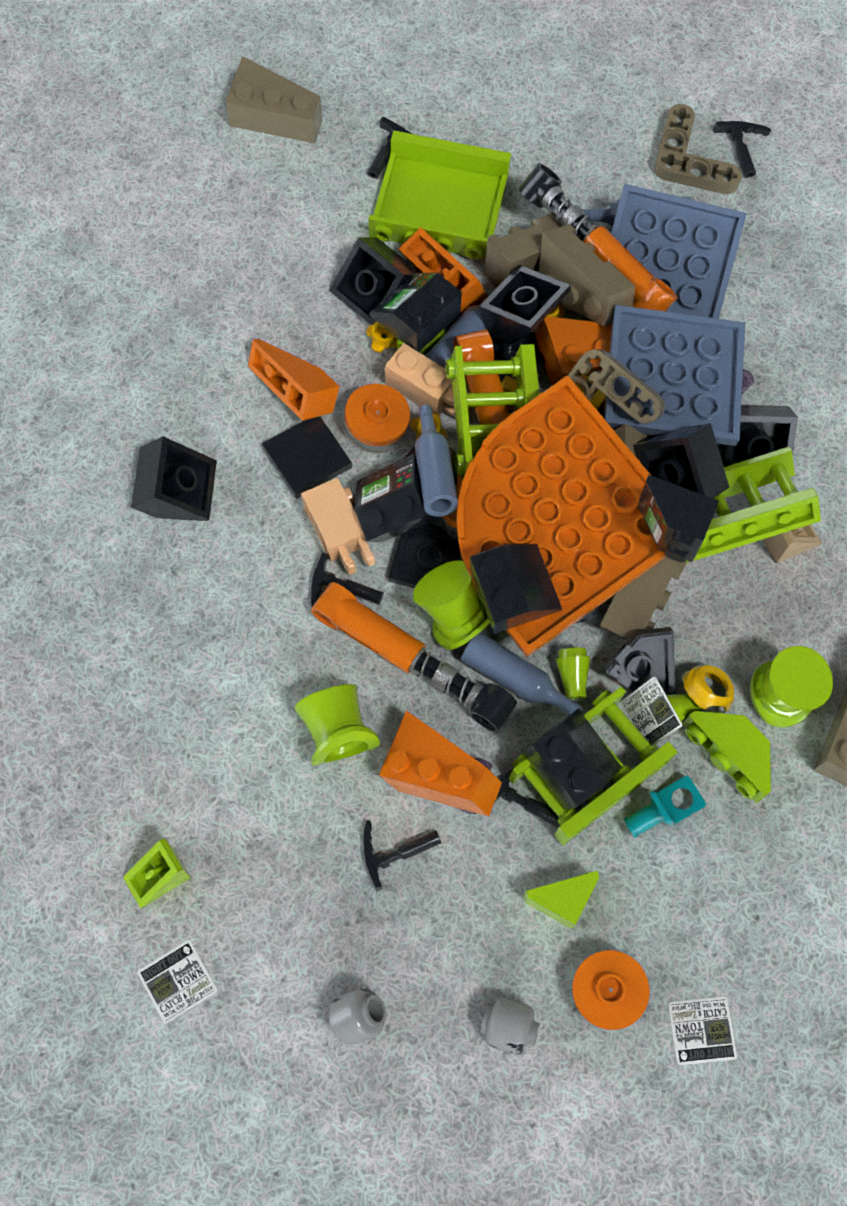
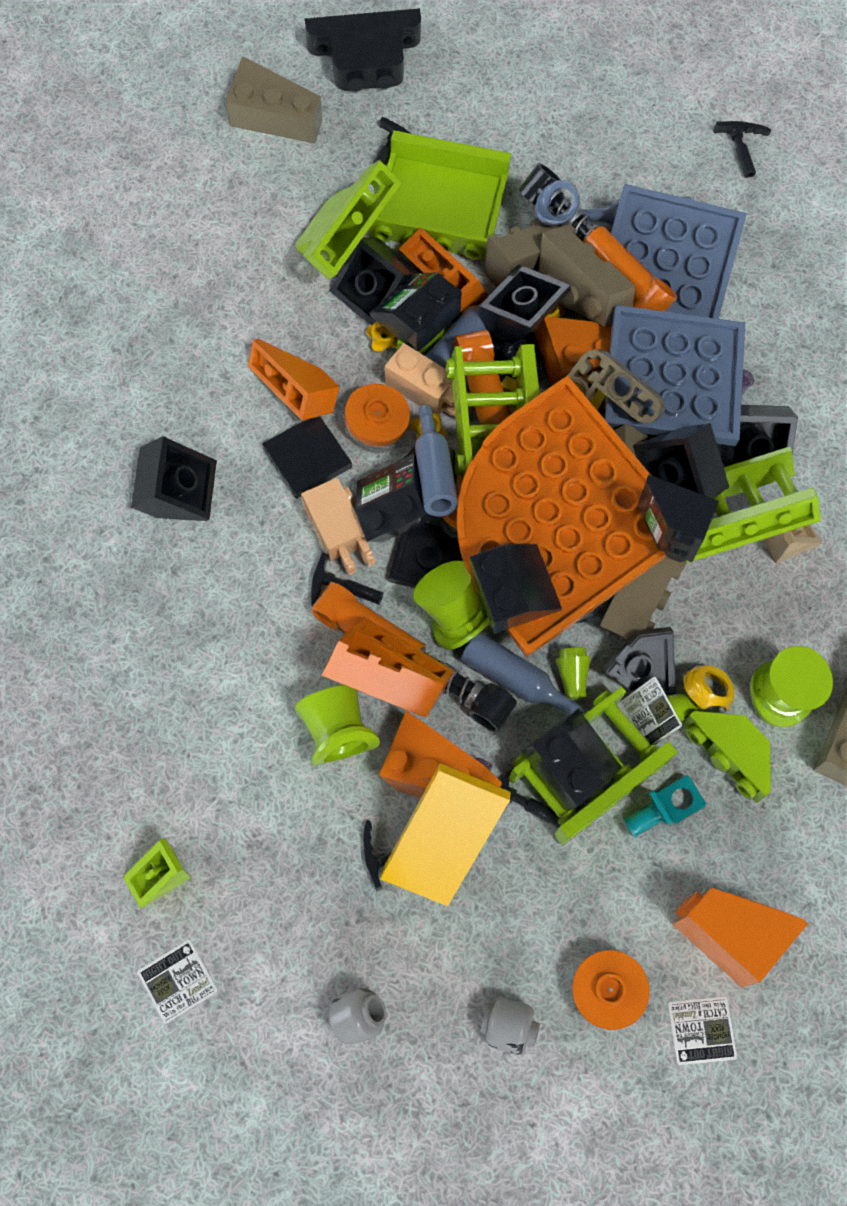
(346, 219): none -> lime brick
(365, 46): none -> black brick
(388, 668): none -> orange wedge
(445, 834): none -> yellow tile
(544, 200): none -> sand blue piece
(563, 899): lime slope -> none
(677, 157): dark tan beam -> none
(737, 933): none -> orange slope

